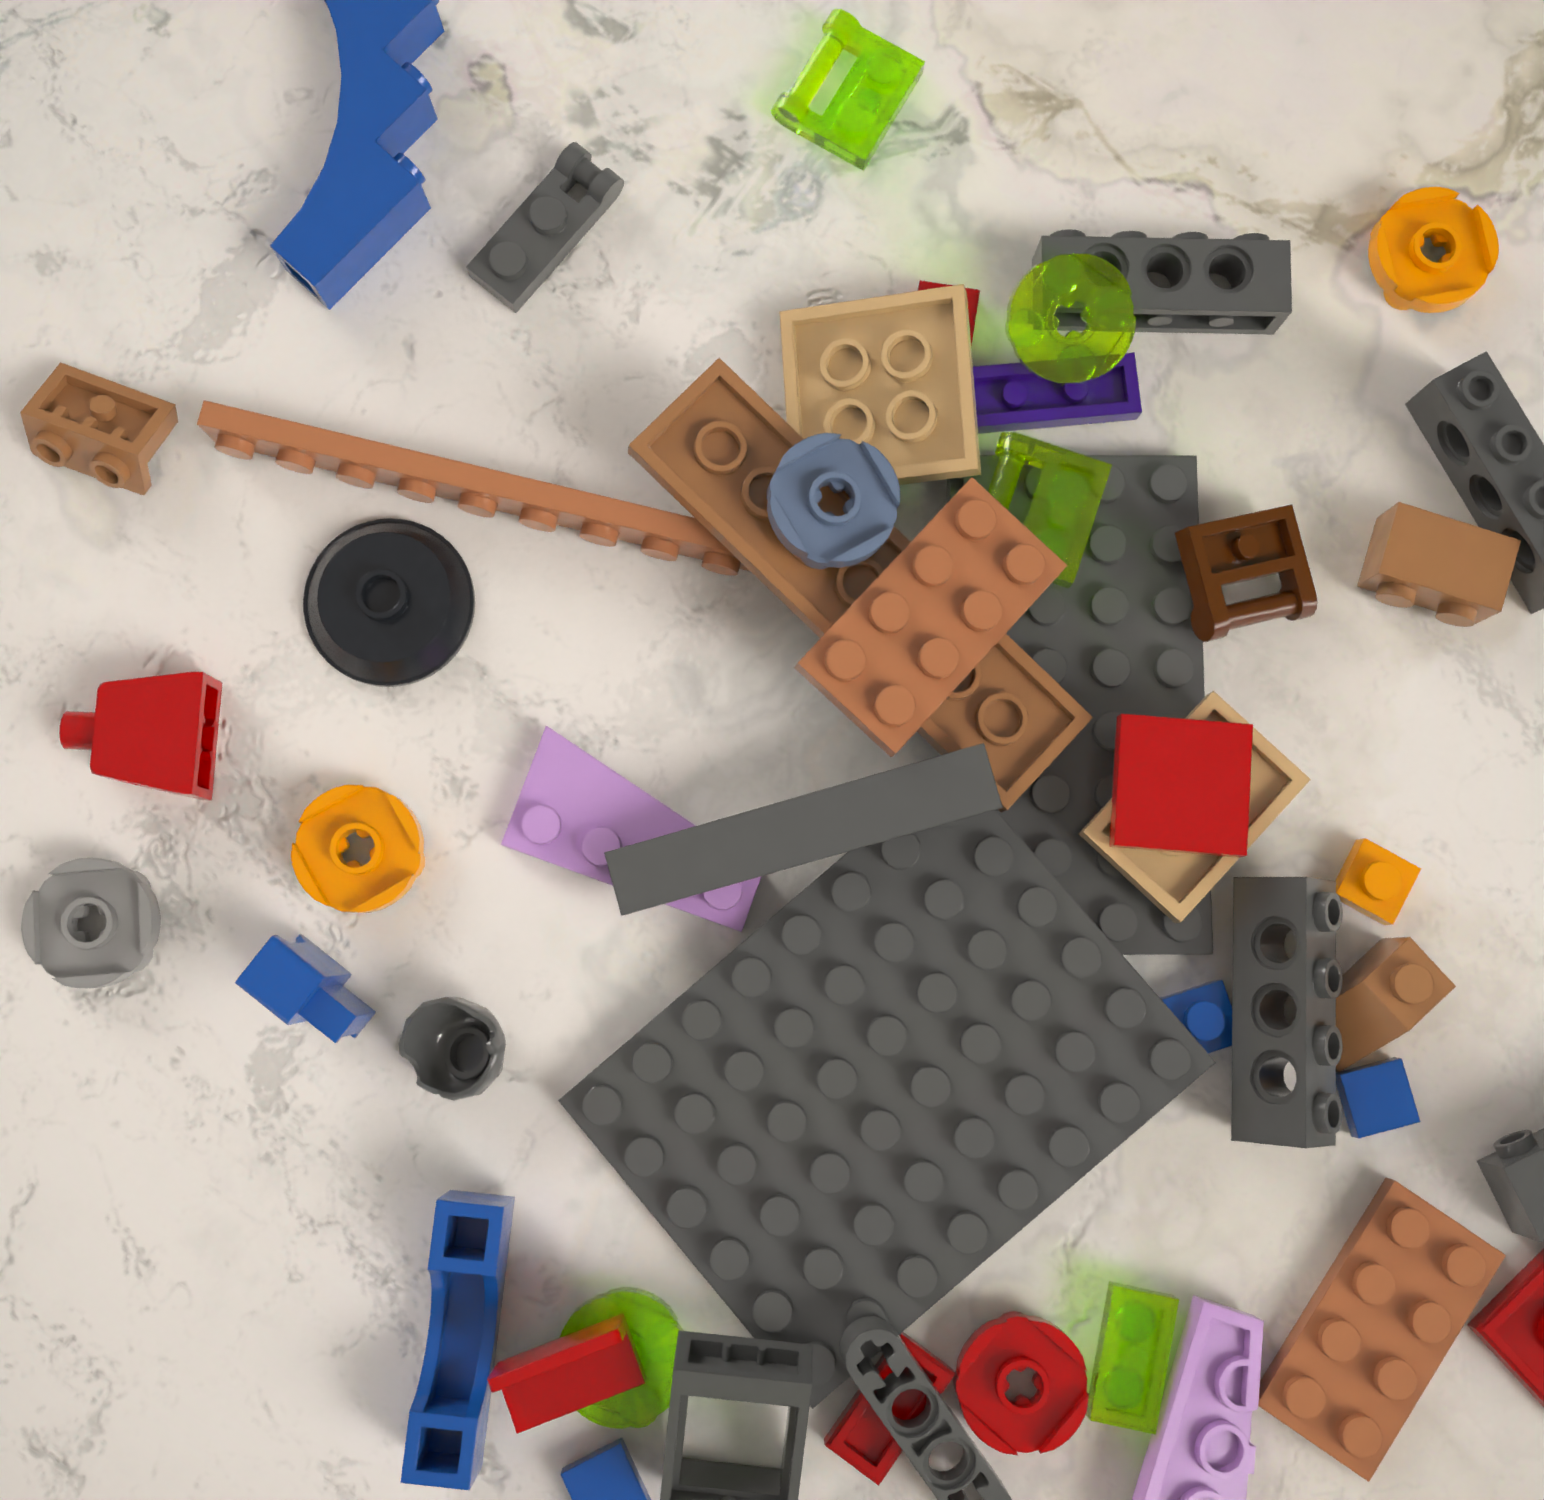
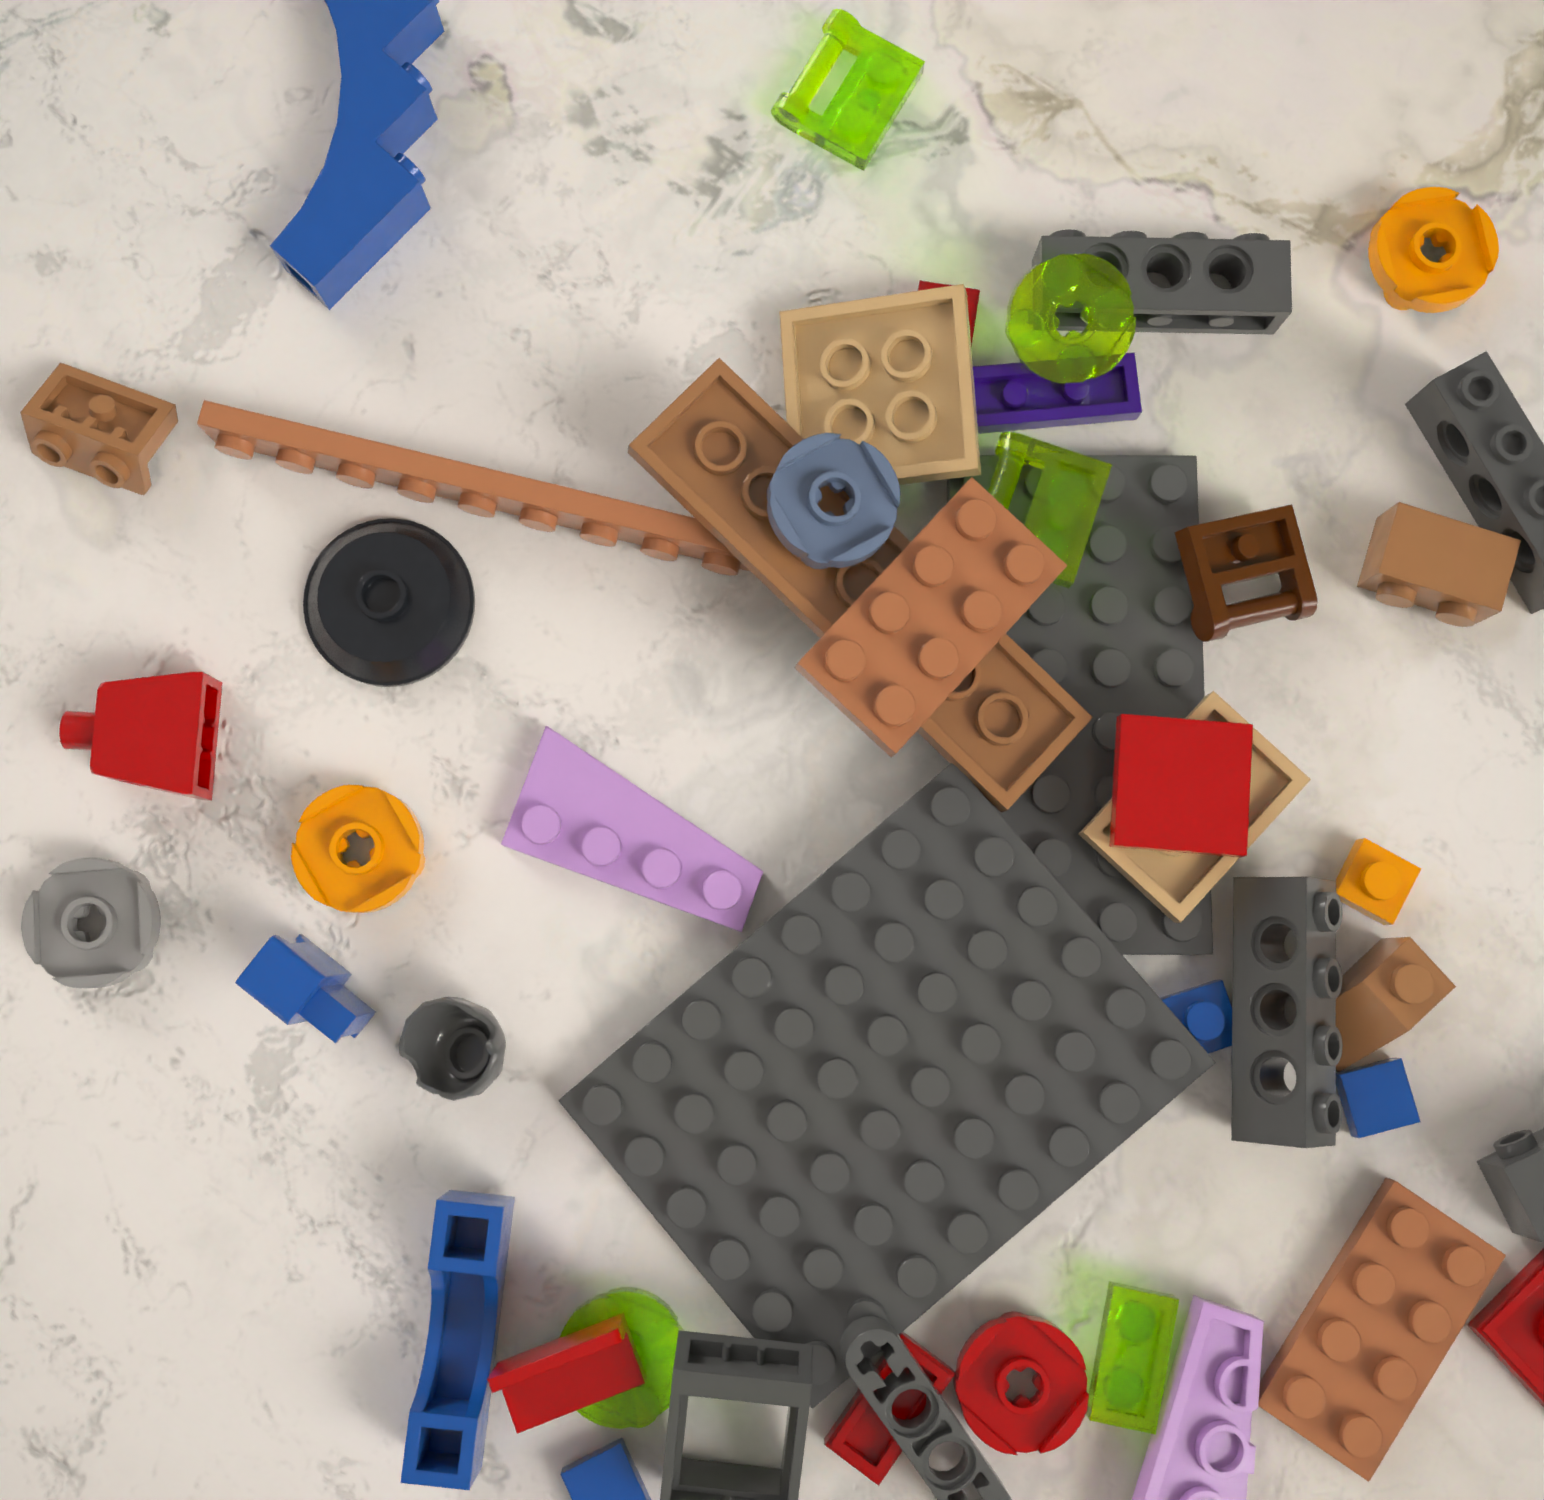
(544, 228): dark grey plate -> none
(803, 829): dark grey tile -> none

